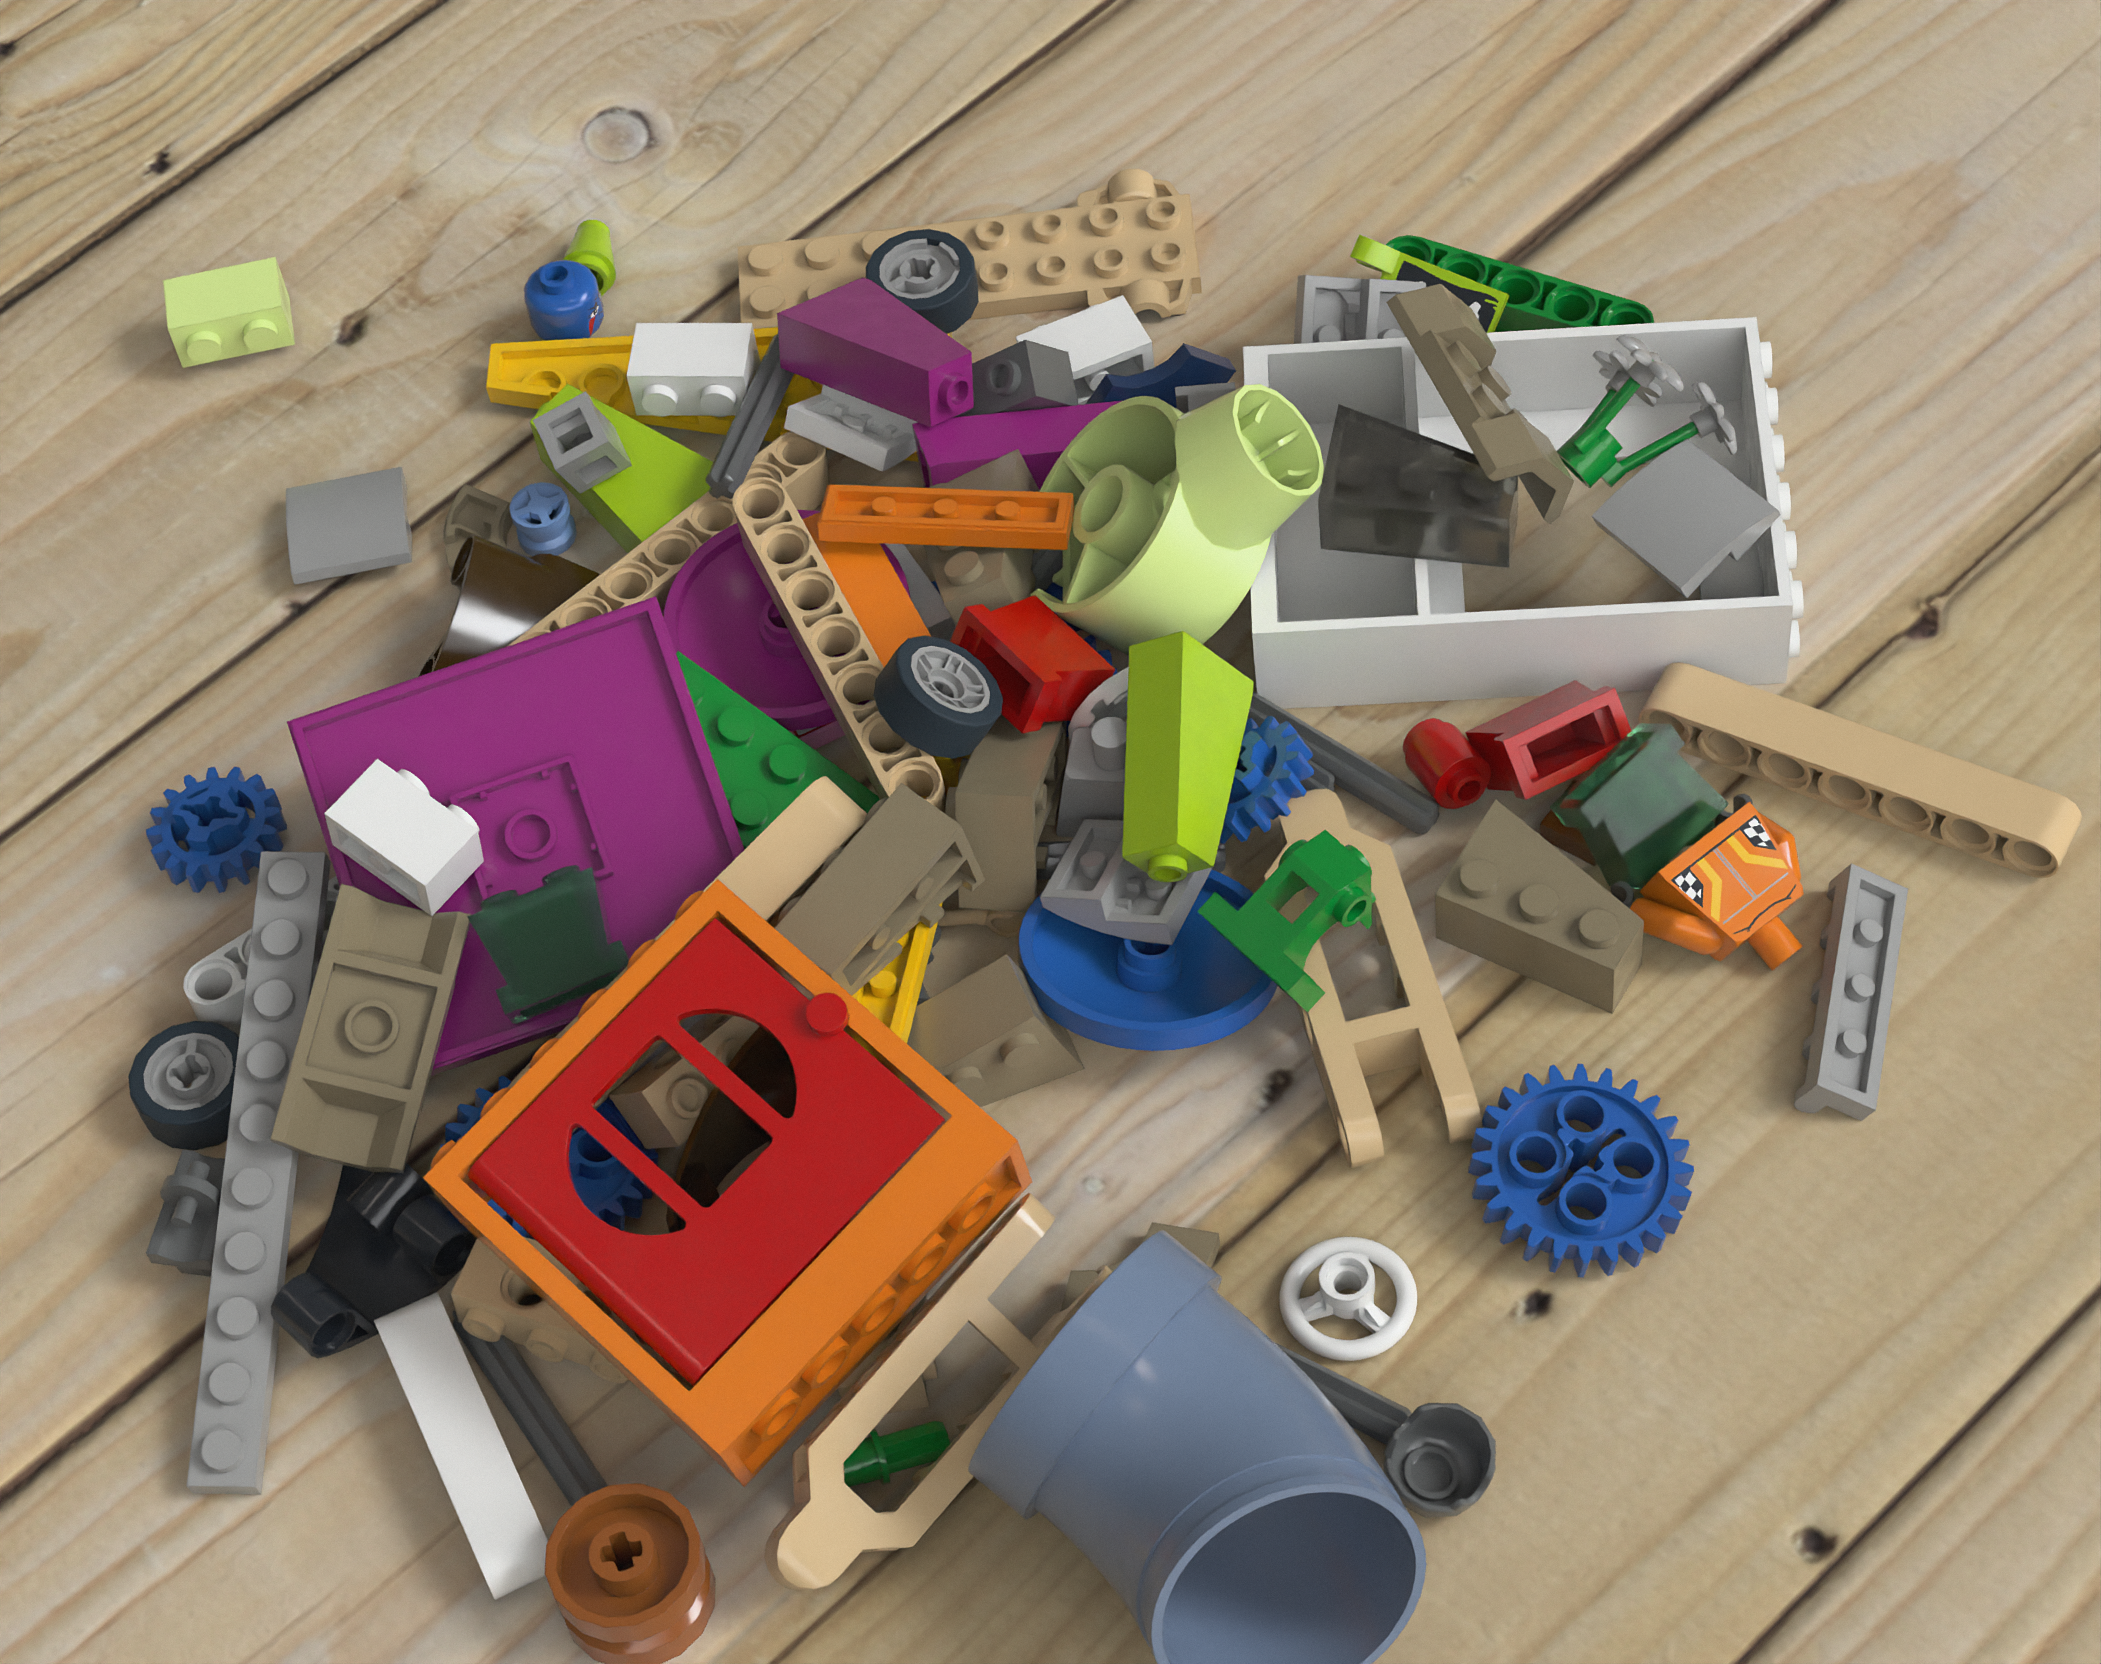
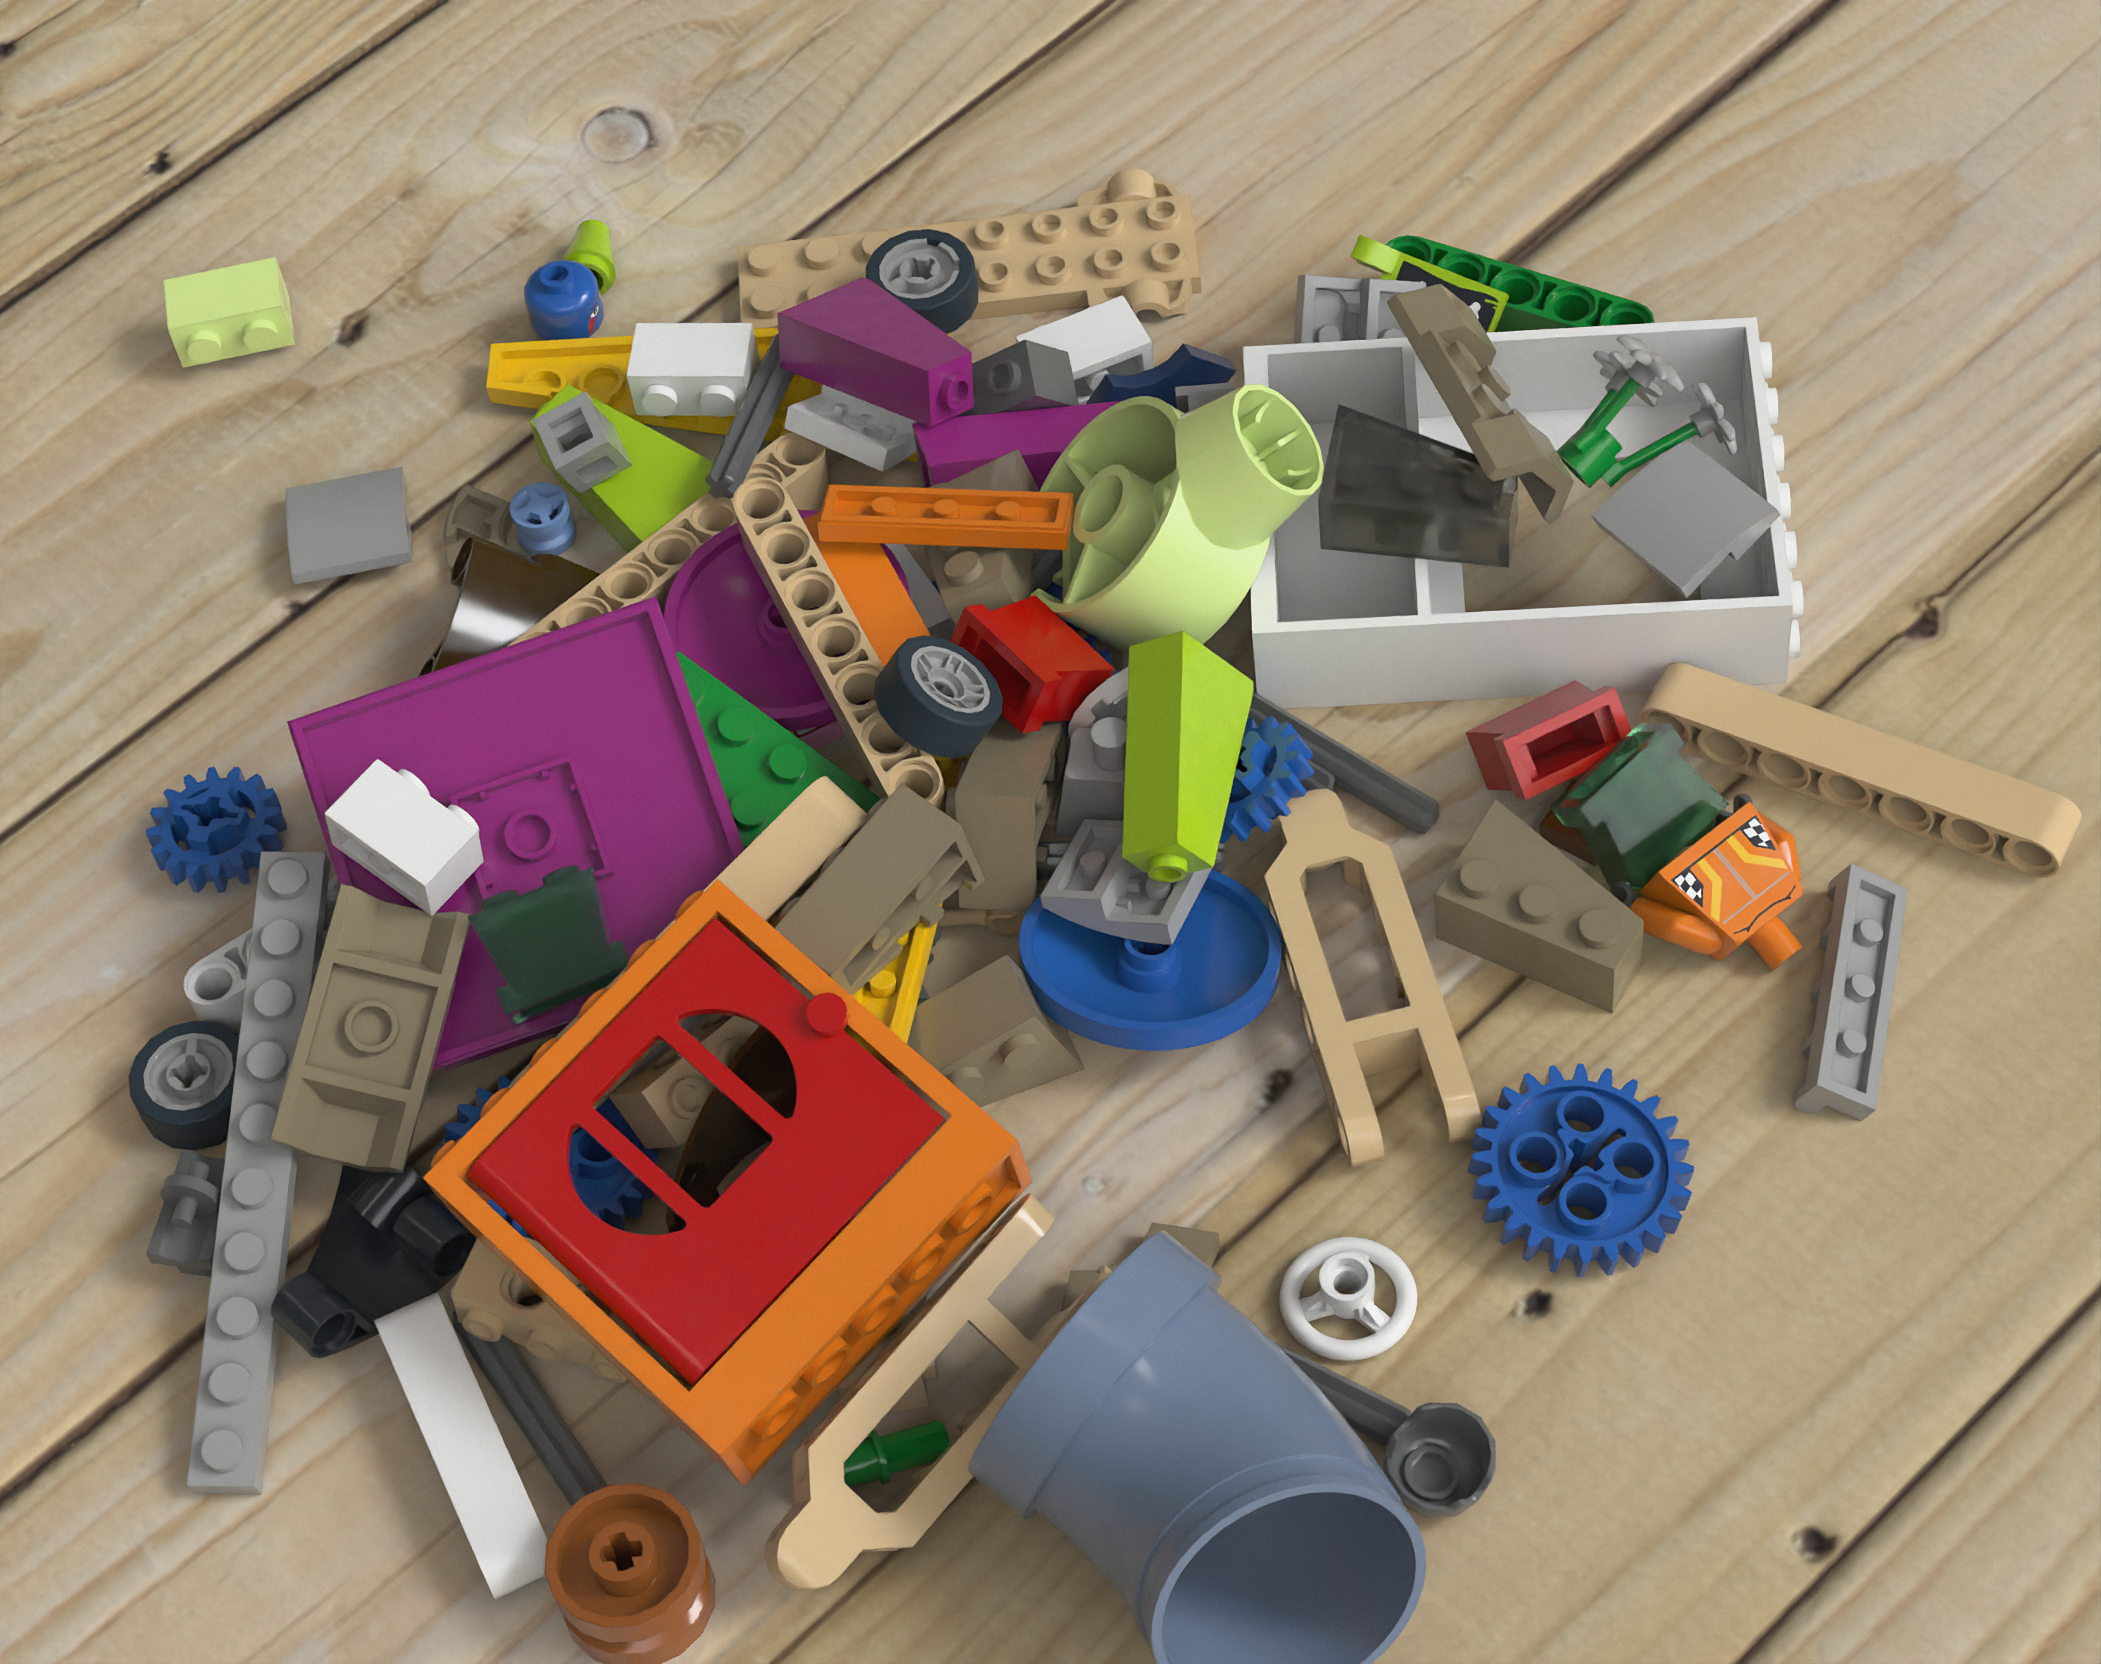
(1273, 943): green tile -> none
(1446, 763): red brick -> none

